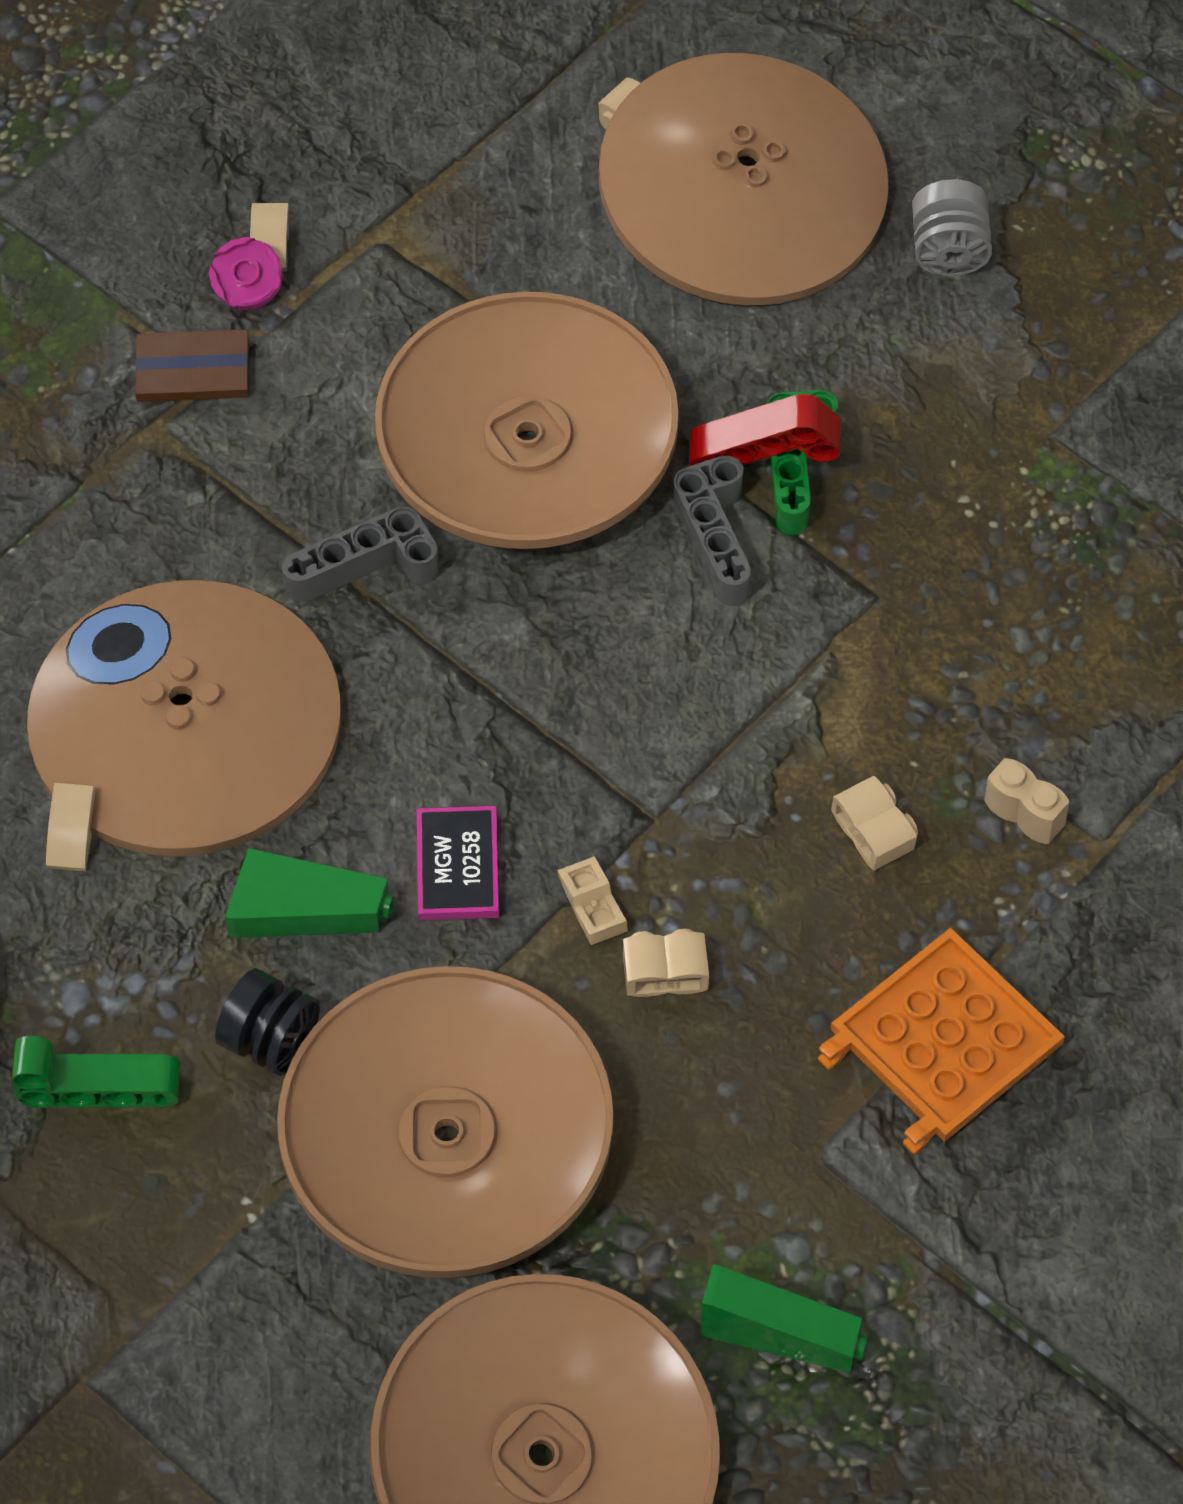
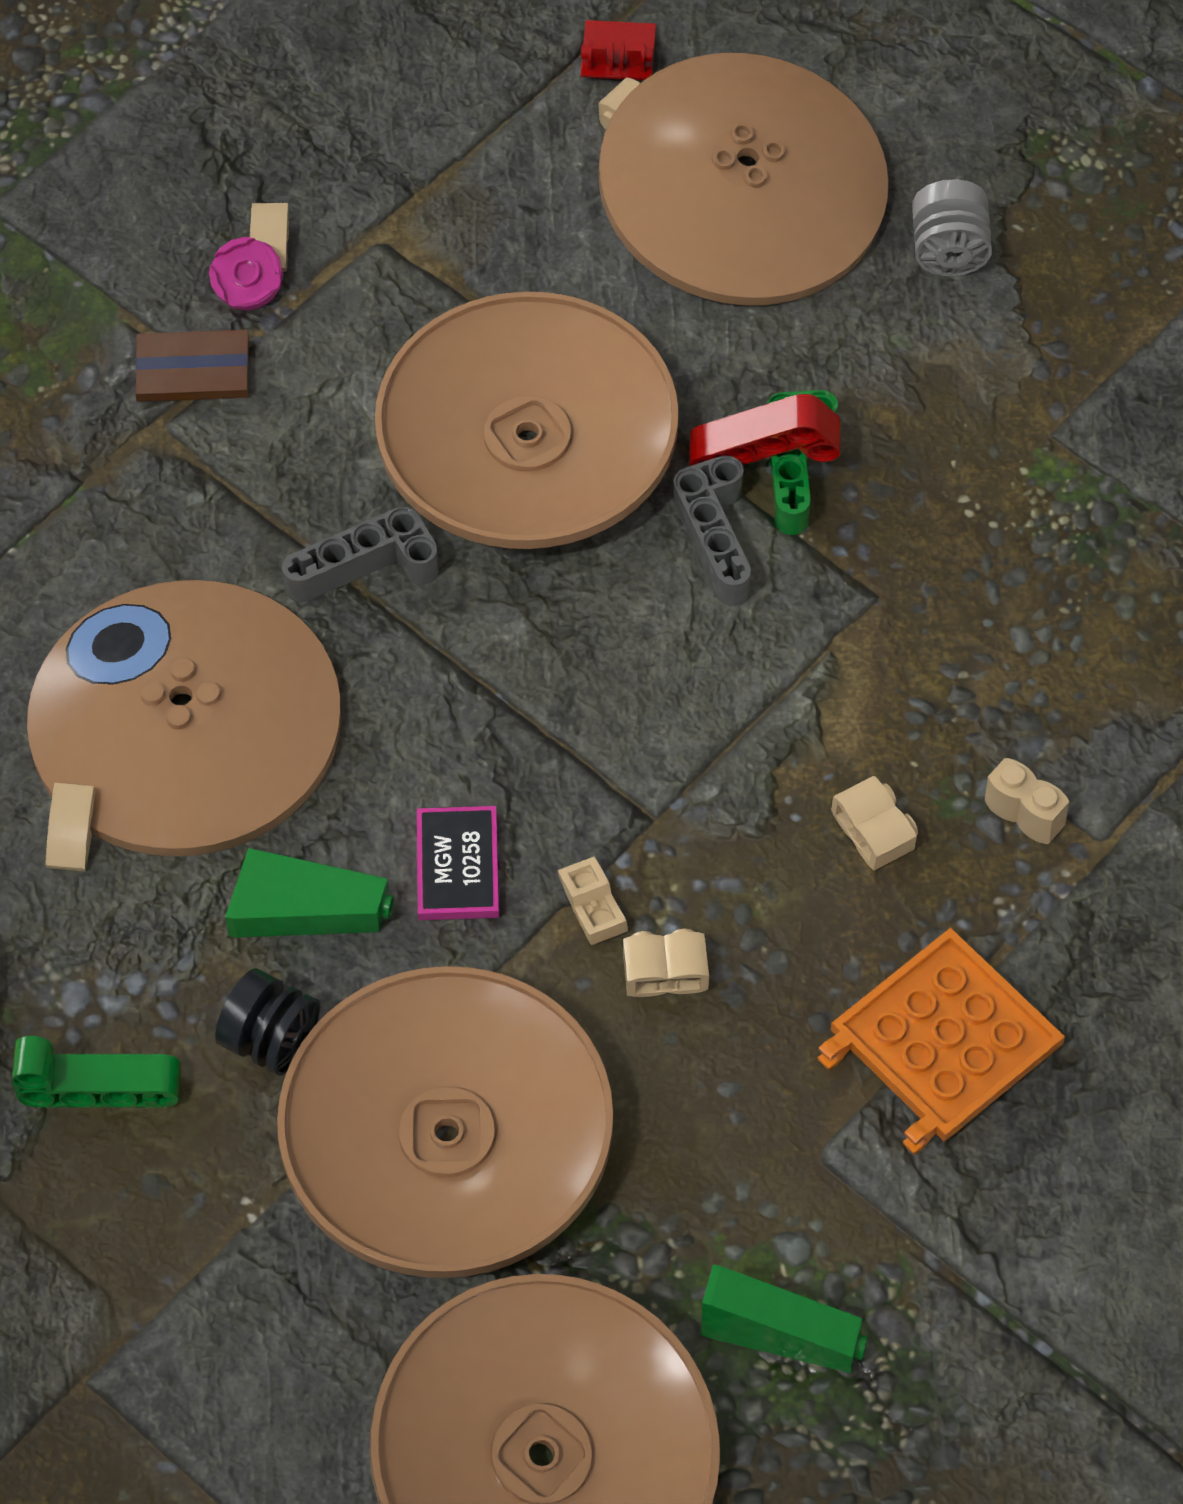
(617, 50): none -> red hinge

